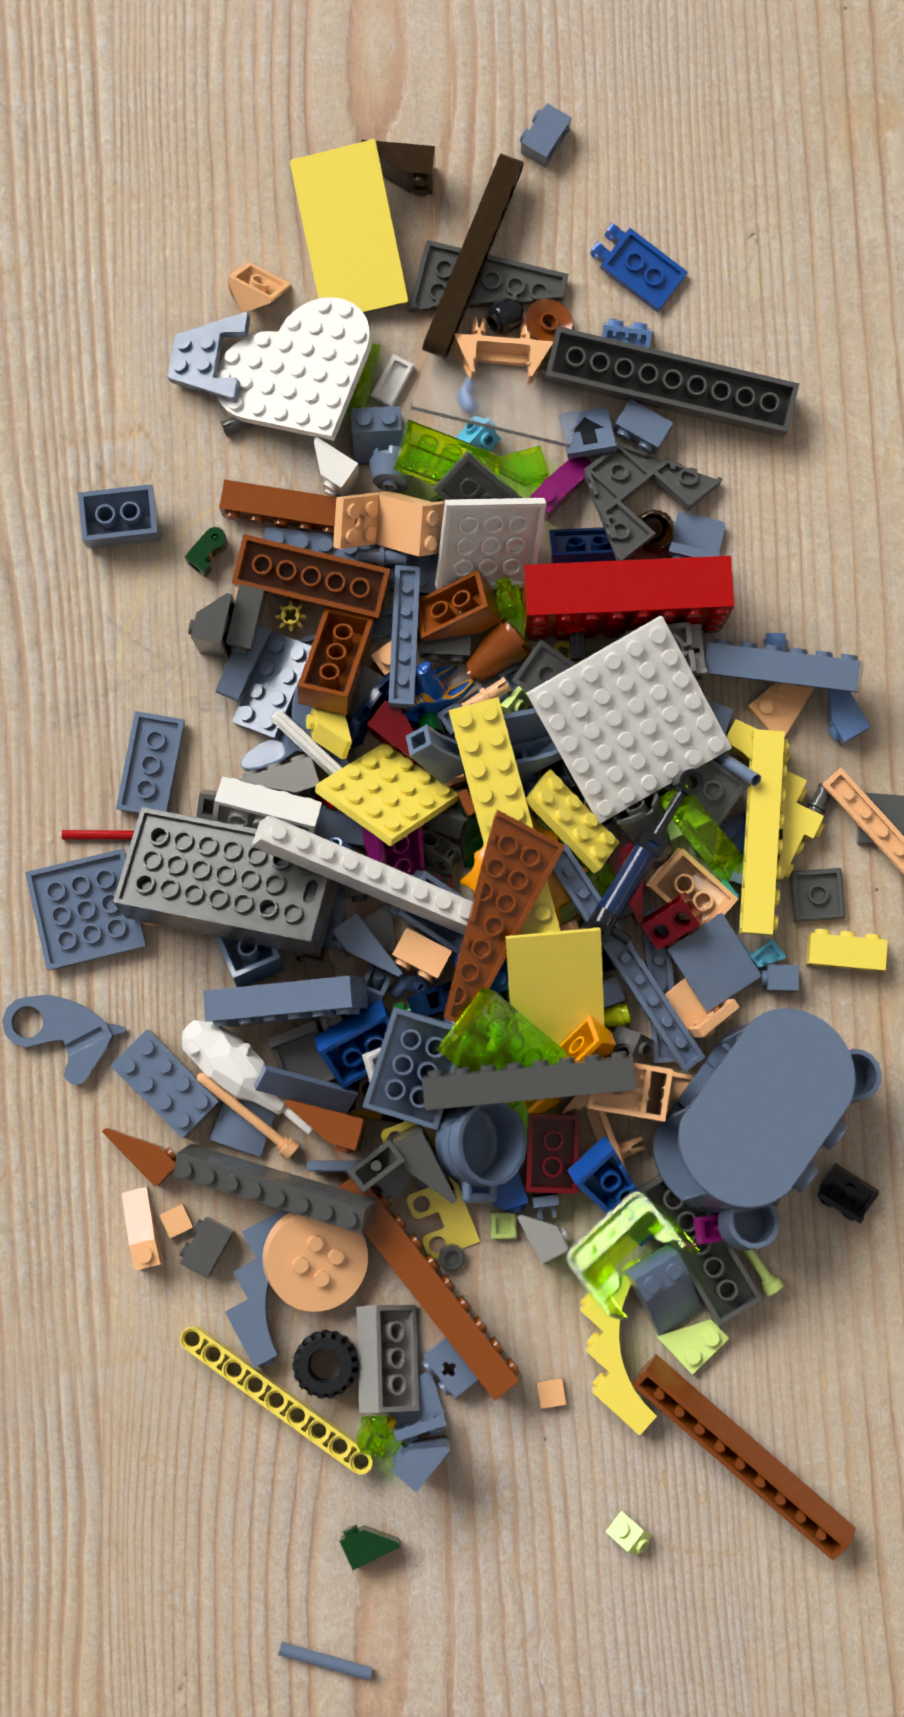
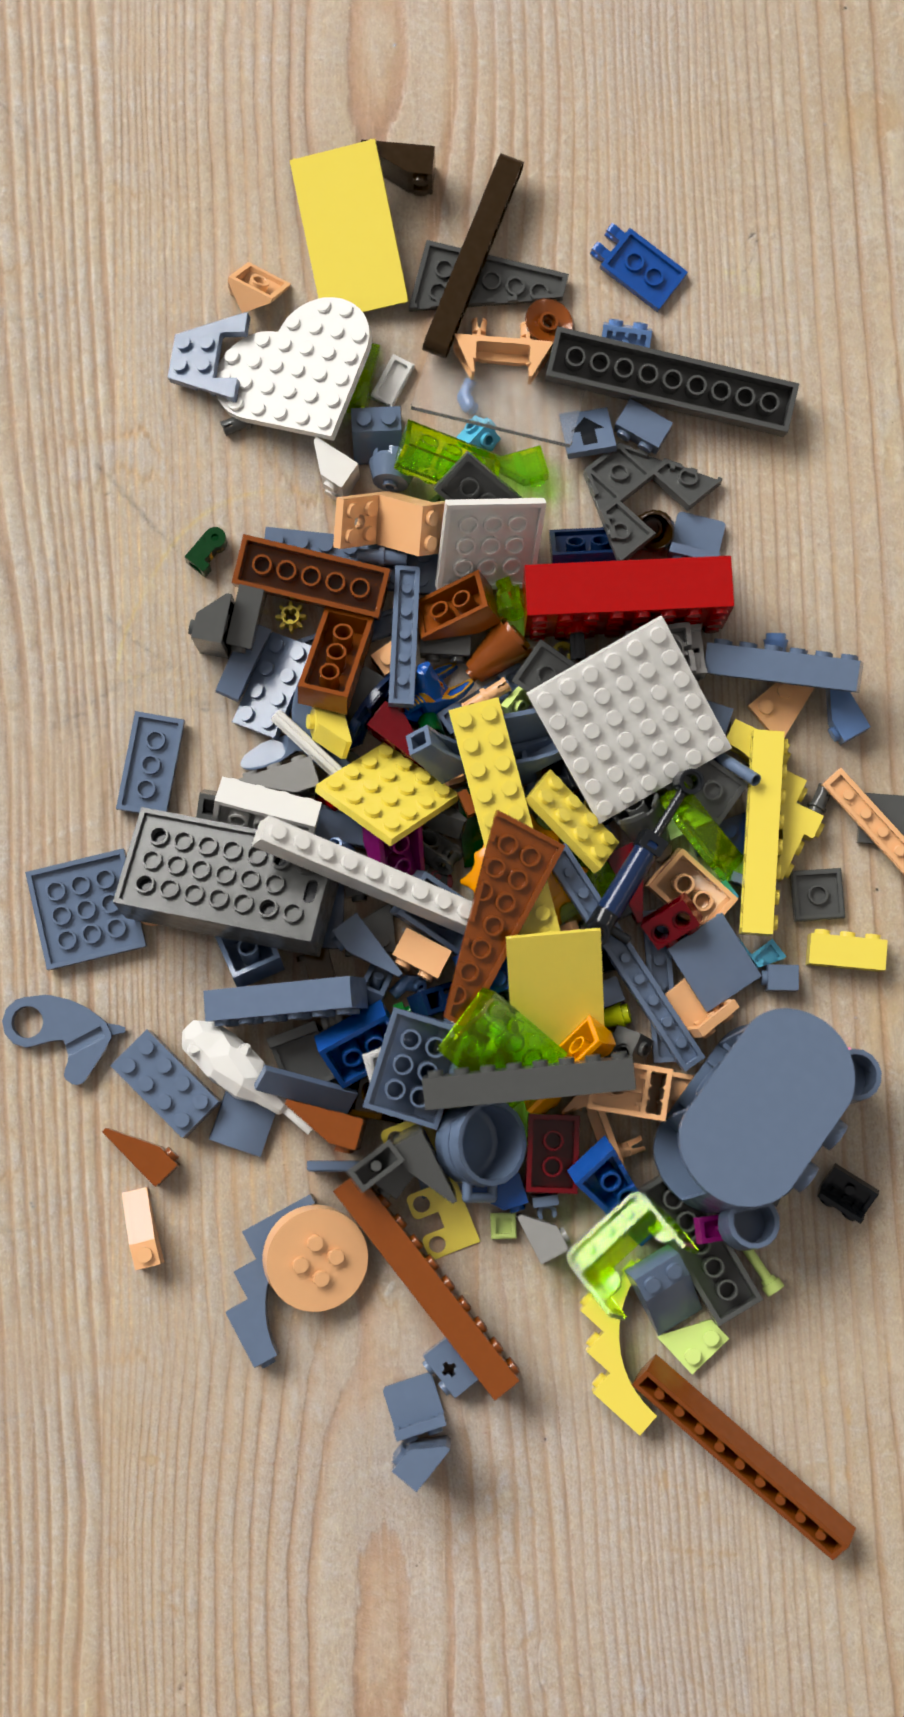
(97, 834): red bar -> none
(119, 516): sand blue slope -> none
(176, 1221): light nougat tile -> none
(206, 1246): dark grey brick -> none
(270, 1386): light yellow beam -> none
(275, 1188): dark grey brick -> none
(278, 506): dark orange brick -> none
(285, 1145): light nougat piece -> none
(325, 1387): black tyre -> none
(325, 1661): sand blue piece -> none
(366, 1544): dark green slope -> none
(374, 1435): clear neon green piece -> none
(387, 1358): light grey slope -> none
(451, 1257): dark grey tile -> none
(505, 316): black head -> none
(545, 134): sand blue brick -> none
(551, 1393): light nougat tile -> none
(561, 484): magenta slope -> none
(629, 1534): yellowish green bracket -> none

